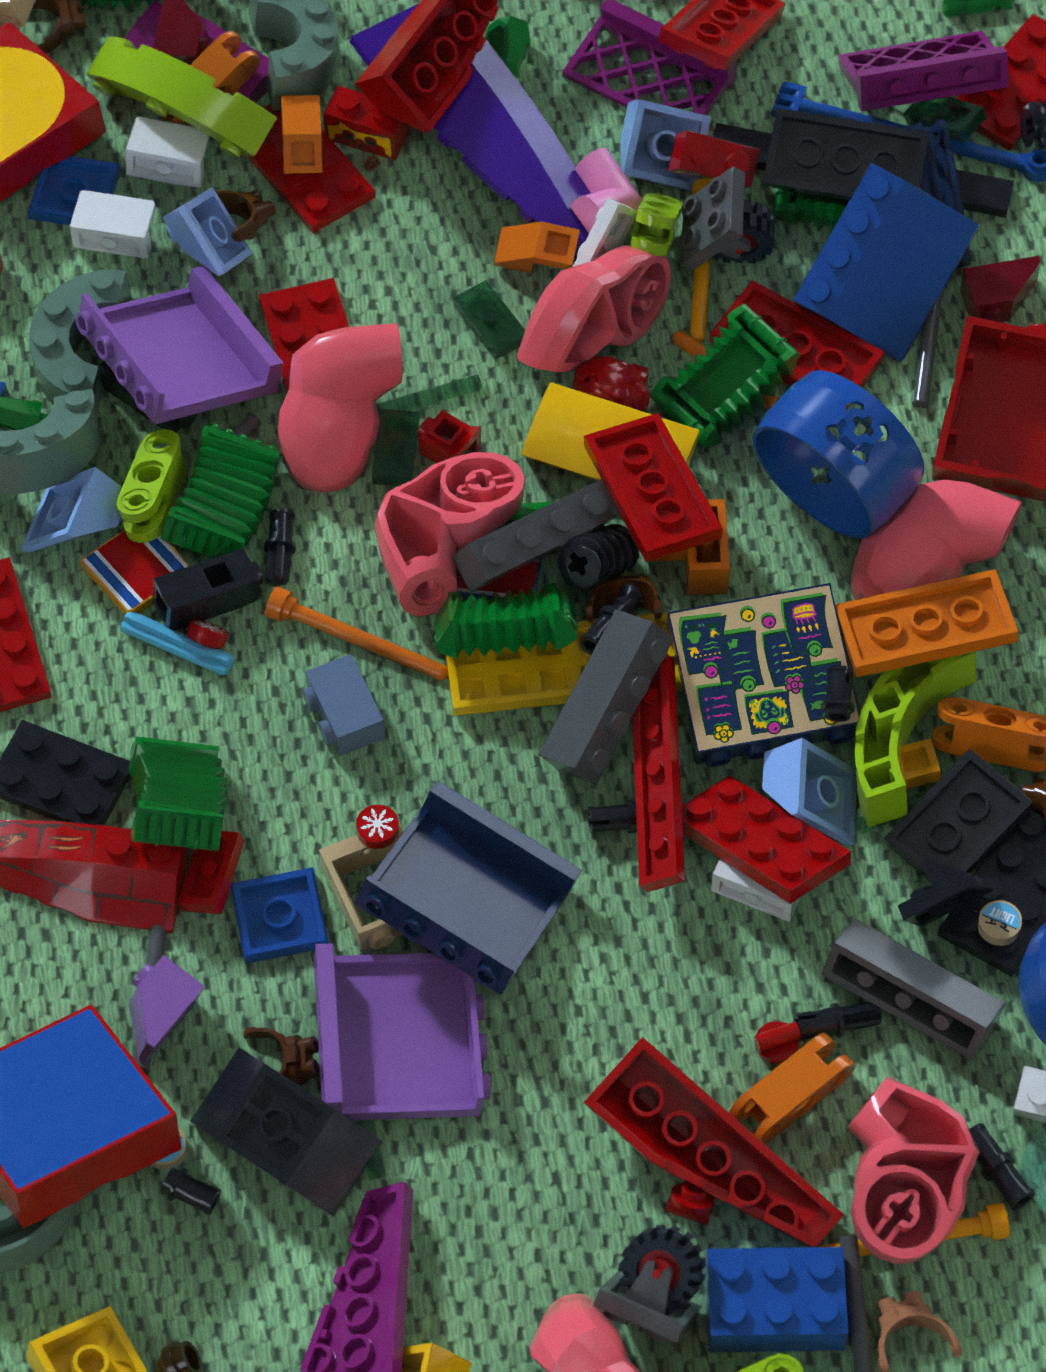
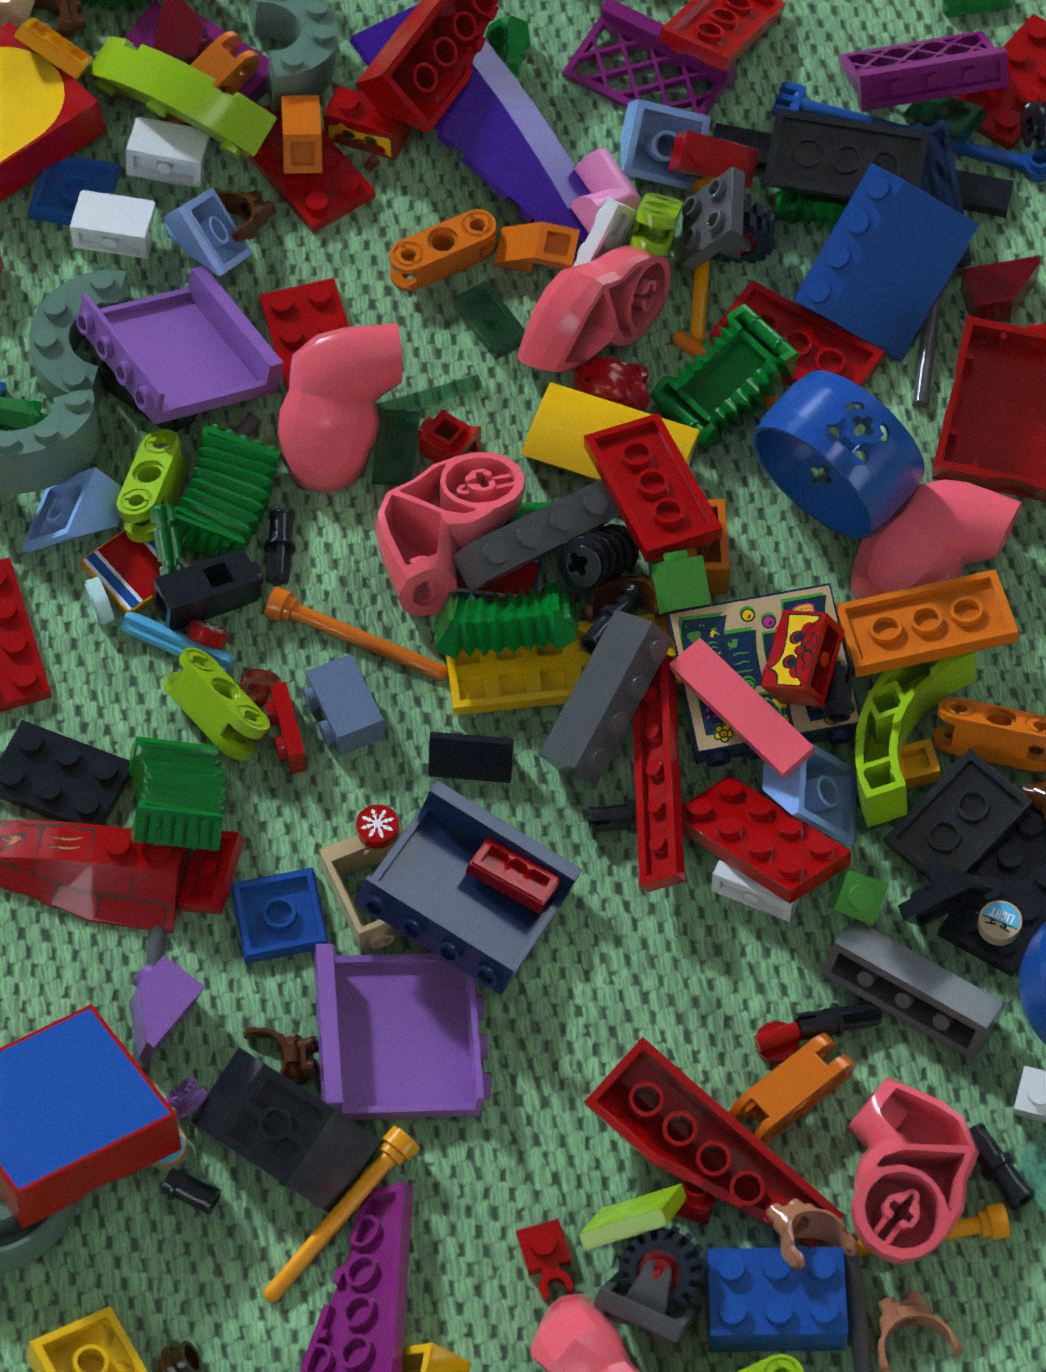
(54, 47): none -> light orange tile
(99, 601): none -> light aqua tile
(166, 538): none -> green axle
(186, 1098): none -> medium lavender bush
(216, 704): none -> lime piece
(257, 684): none -> clear red tile
(281, 713): none -> red plate
(396, 1148): none -> light orange piece
(443, 249): none -> orange piece
(471, 757): none -> black slope
(513, 875): none -> red plate
(544, 1253): none -> red plate
(633, 1217): none -> lime tile
(680, 582): none -> bright green brick
(742, 708): none -> coral tile
(802, 658): none -> red brick
(807, 1221): none -> nougat helmet
(857, 895): none -> bright green brick

